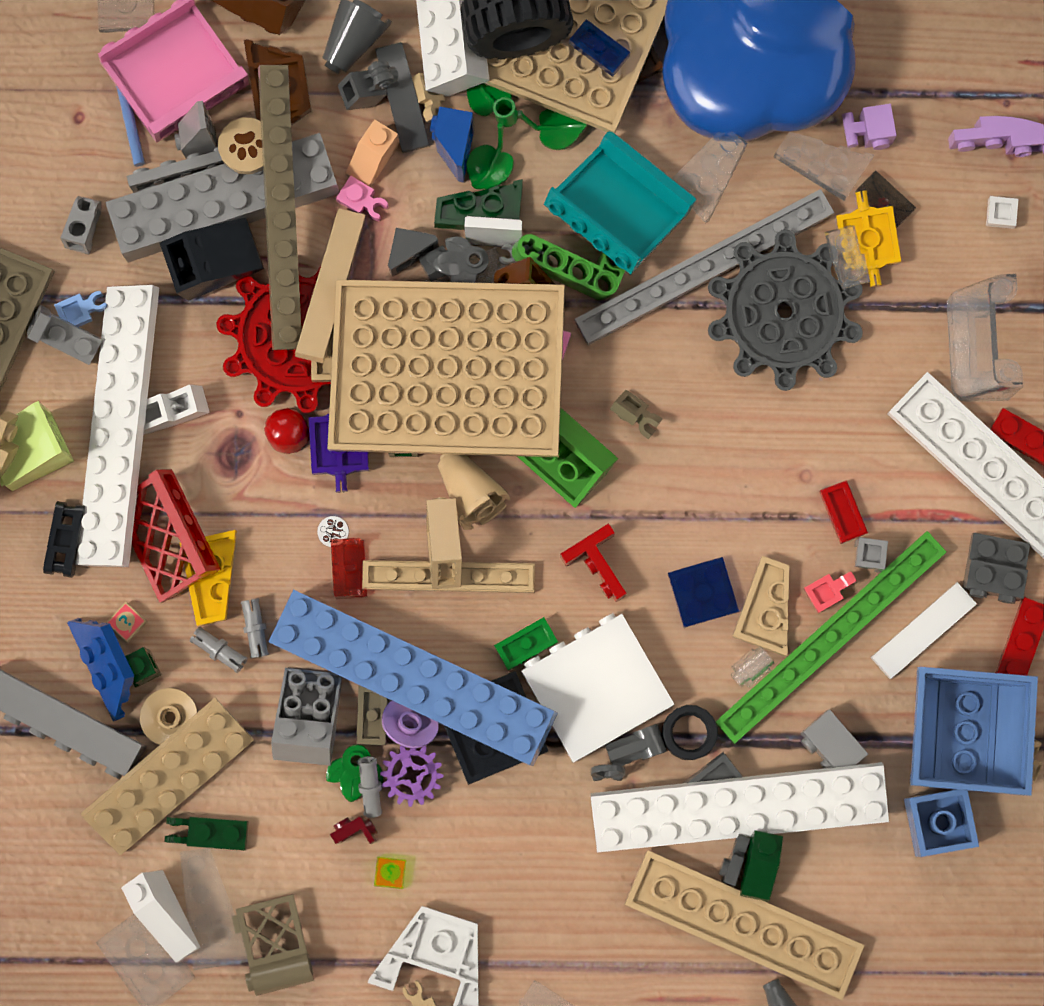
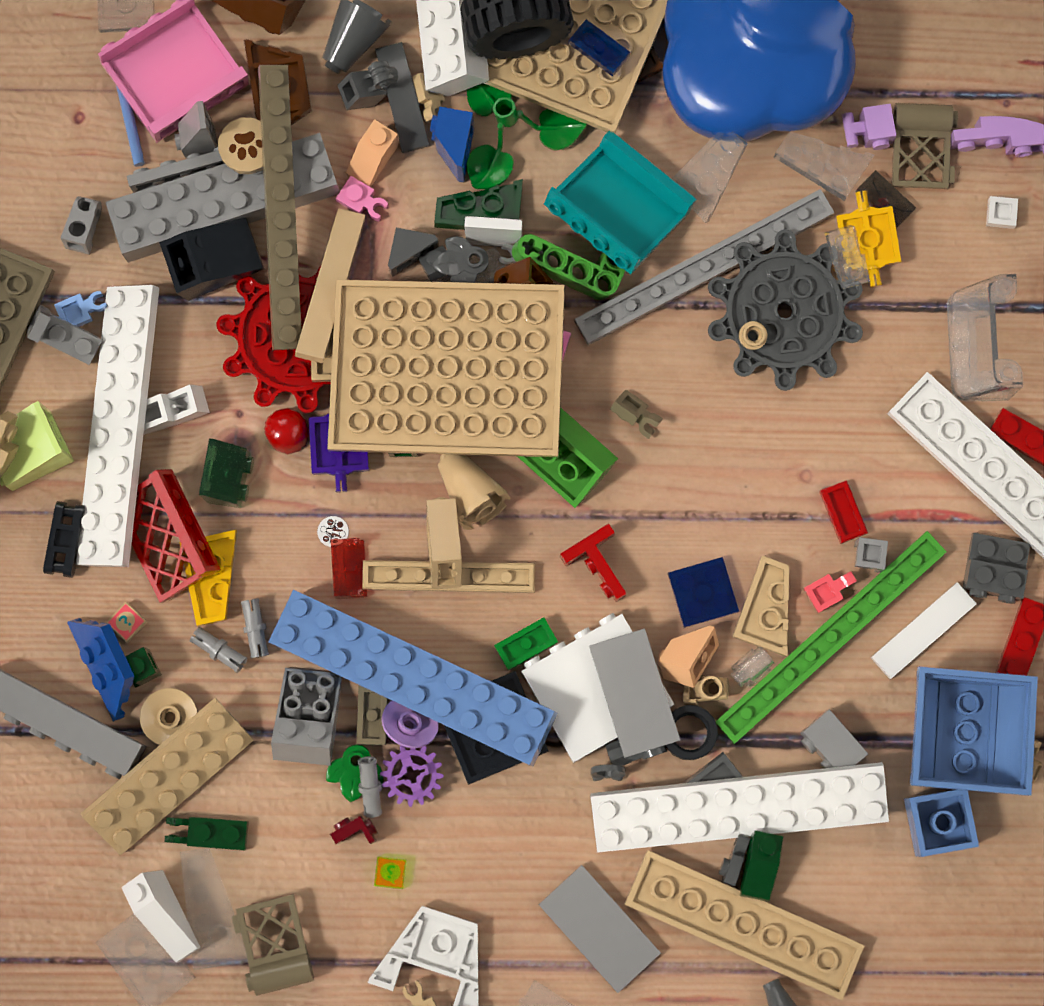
(226, 474): none -> clear green slope
(599, 928): none -> light grey tile
(634, 693): none -> light grey tile
(688, 656): none -> light nougat slope
(701, 690): none -> tan plate
(760, 331): none -> tan plate
(923, 122): none -> dark tan piece

